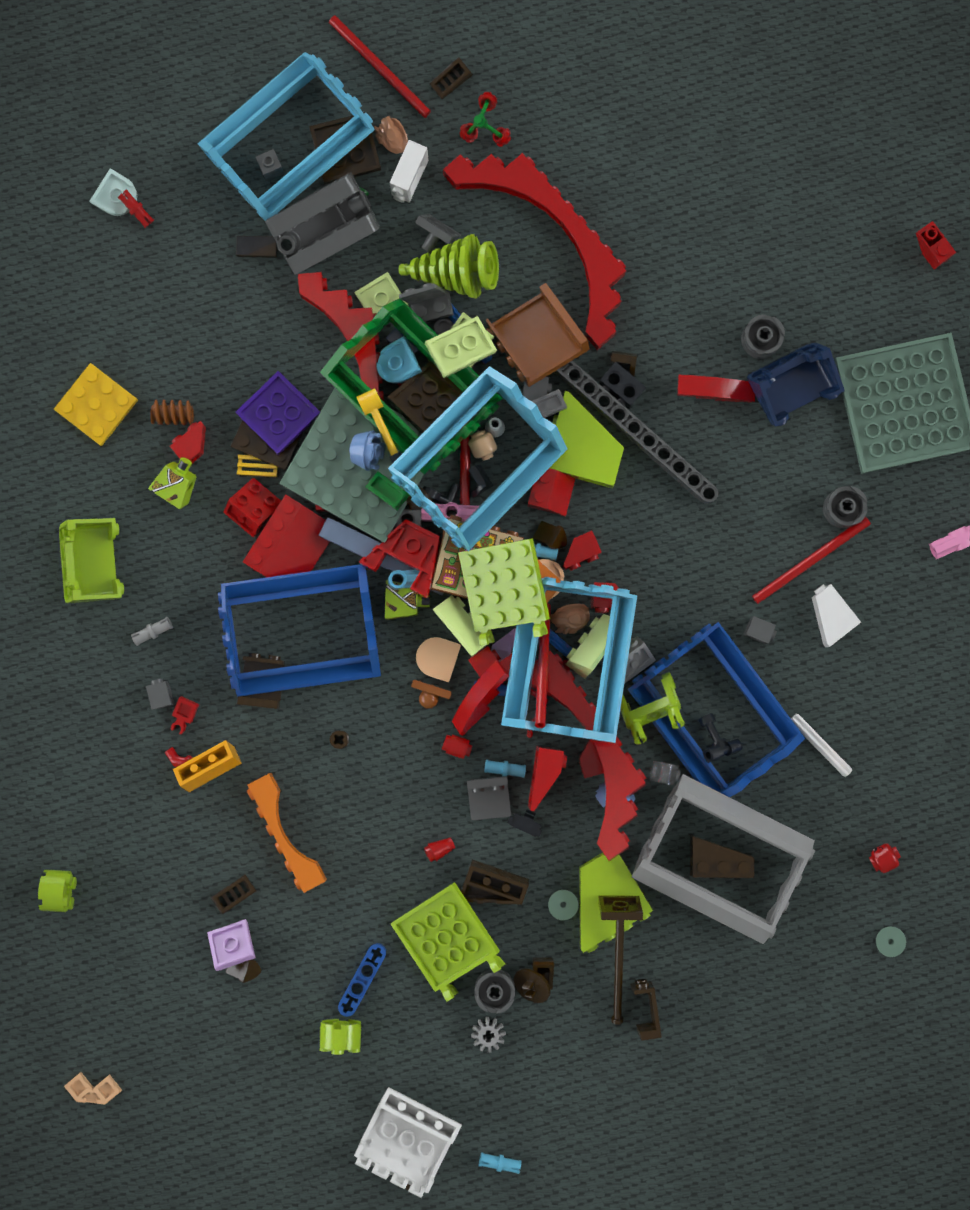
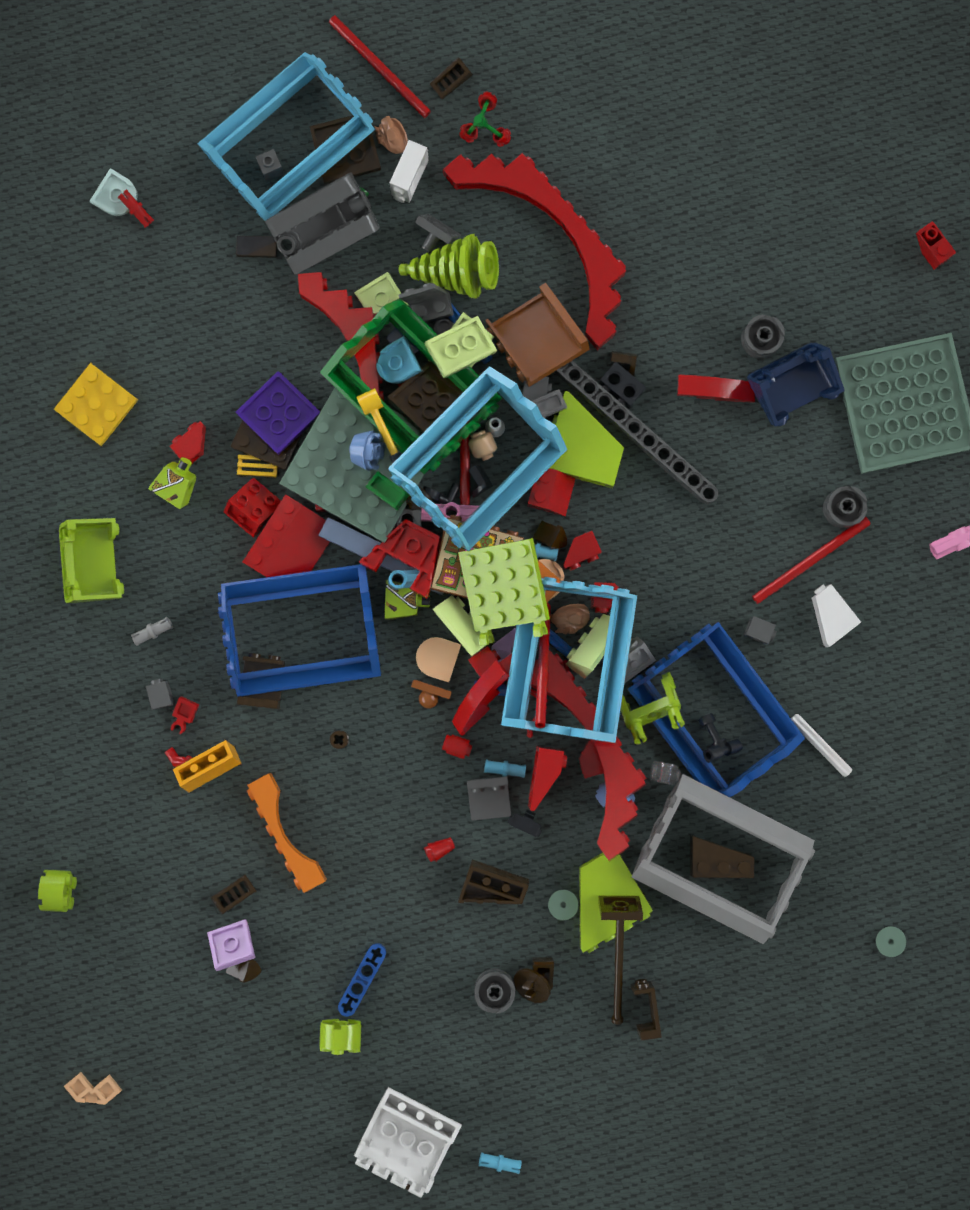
(172, 413): dark orange piece -> none
(446, 939): lime plate -> none
(480, 1031): light grey gear -> none
(885, 858): red head -> none

